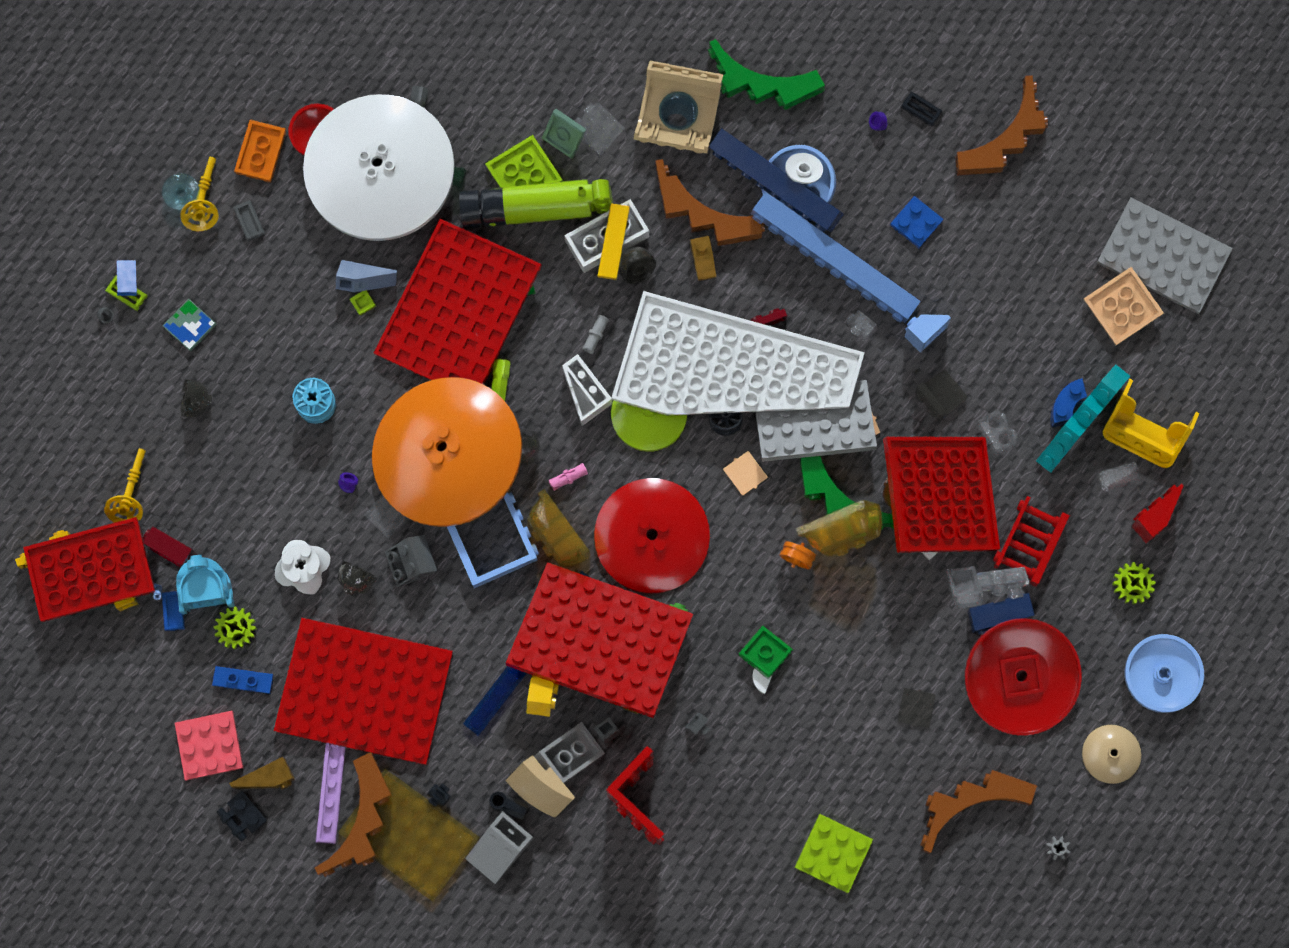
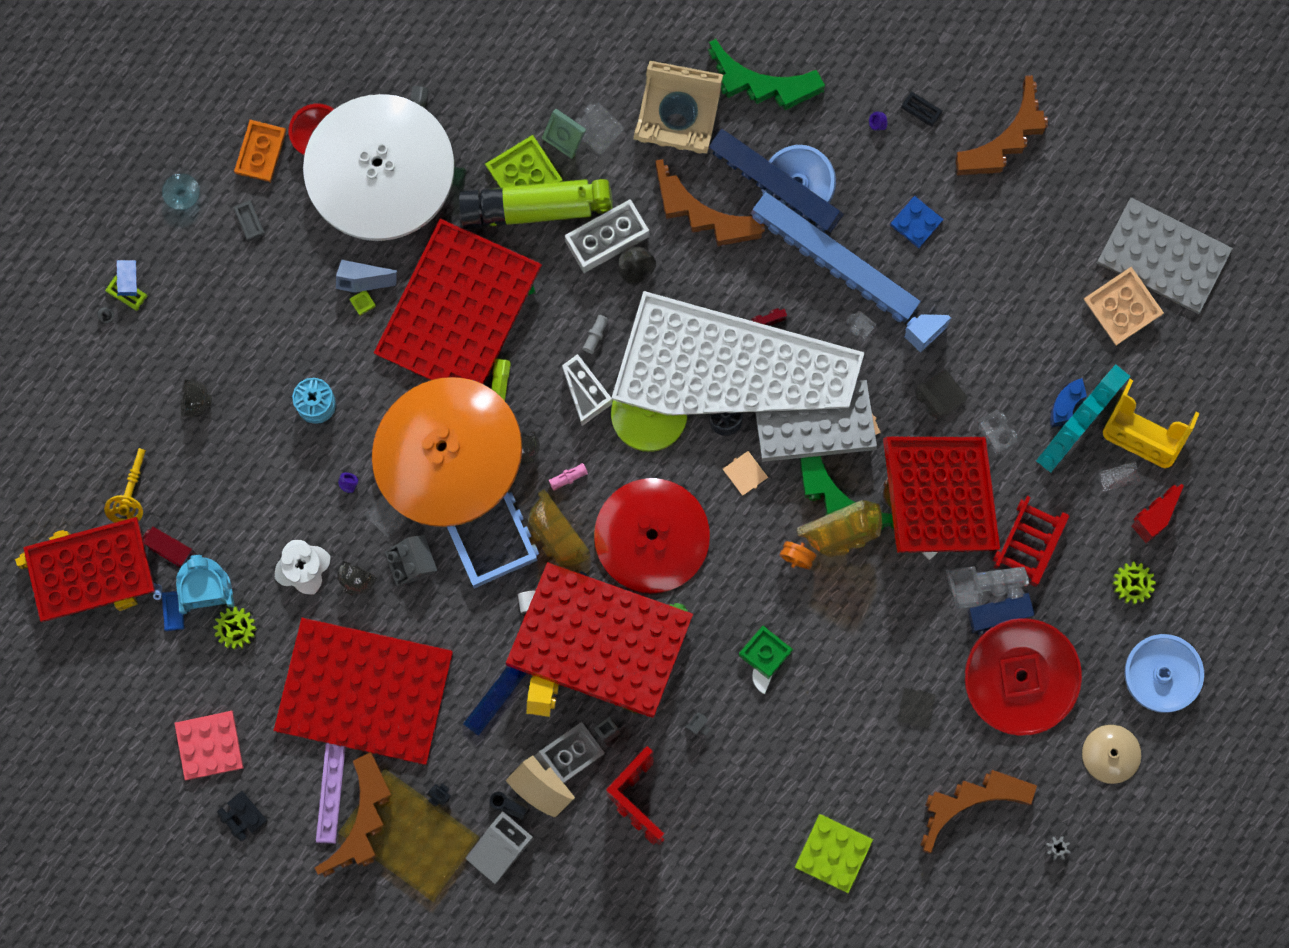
(189, 325): tile -> none
(197, 205): yellow dish -> none
(242, 680): blue plate -> none
(272, 775): pearl gold slope -> none
(525, 600): none -> white brick
(613, 241): yellow tile -> none
(703, 258): pearl gold slope -> none
(804, 168): white dish -> none

